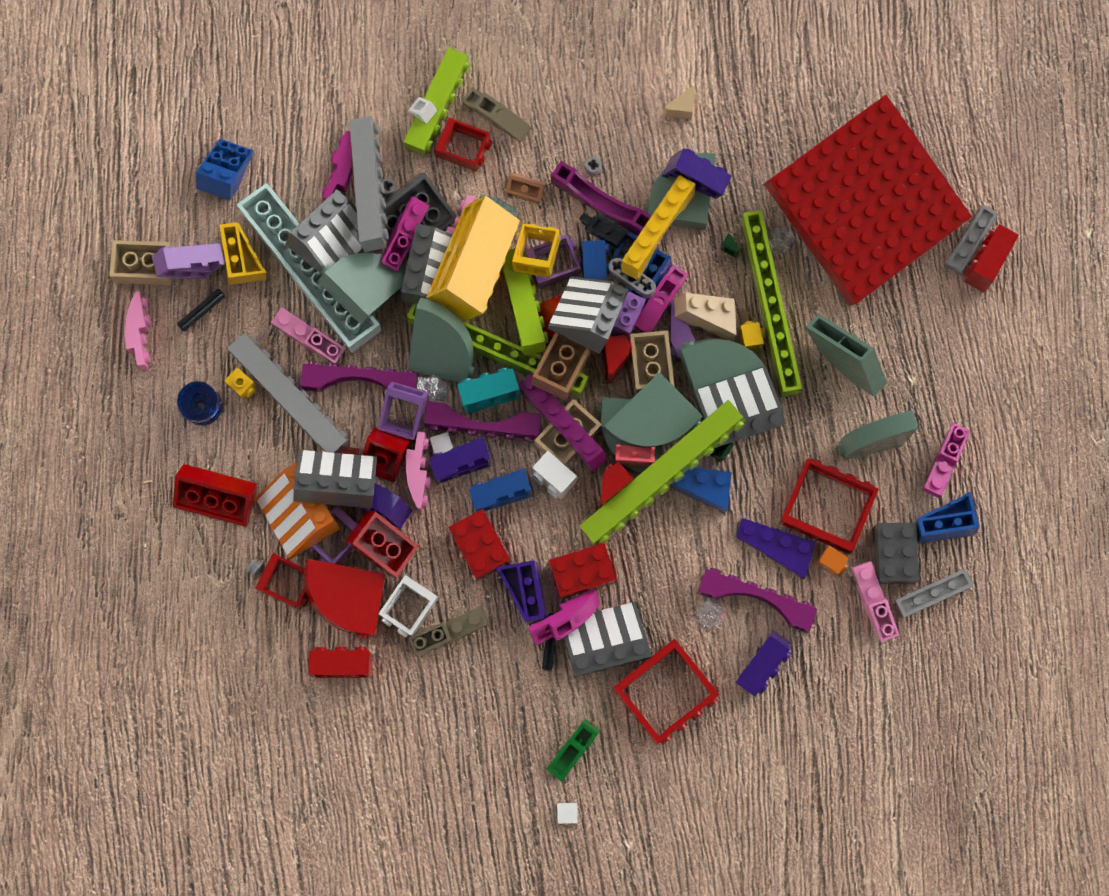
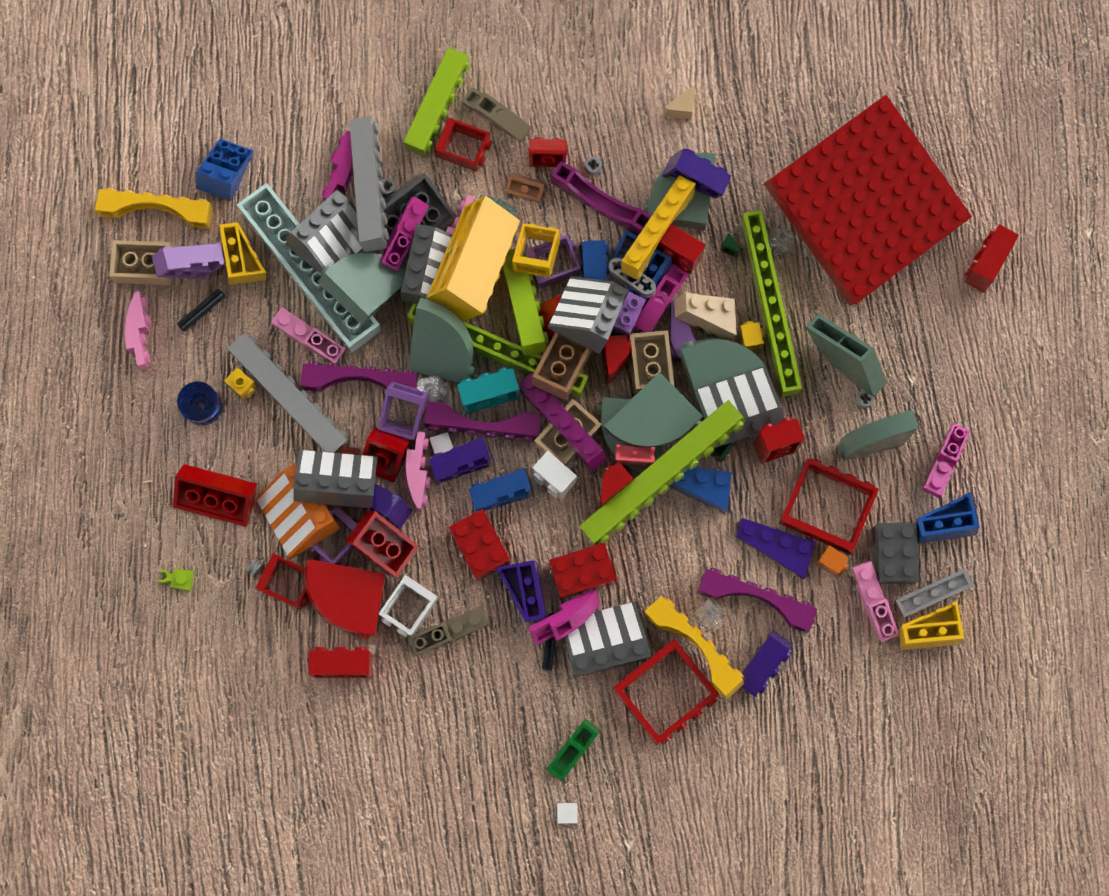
(116, 204): none -> yellow arch
(180, 579): none -> lime plate
(423, 109): white slope -> none
(547, 152): none -> red slope
(604, 229): black hinge -> none
(666, 618): none -> yellow arch
(682, 248): none -> red brick
(778, 440): none -> red brick
(859, 402): none -> light grey bush
(933, 630): none -> yellow wedge
(971, 239): light grey tile -> none

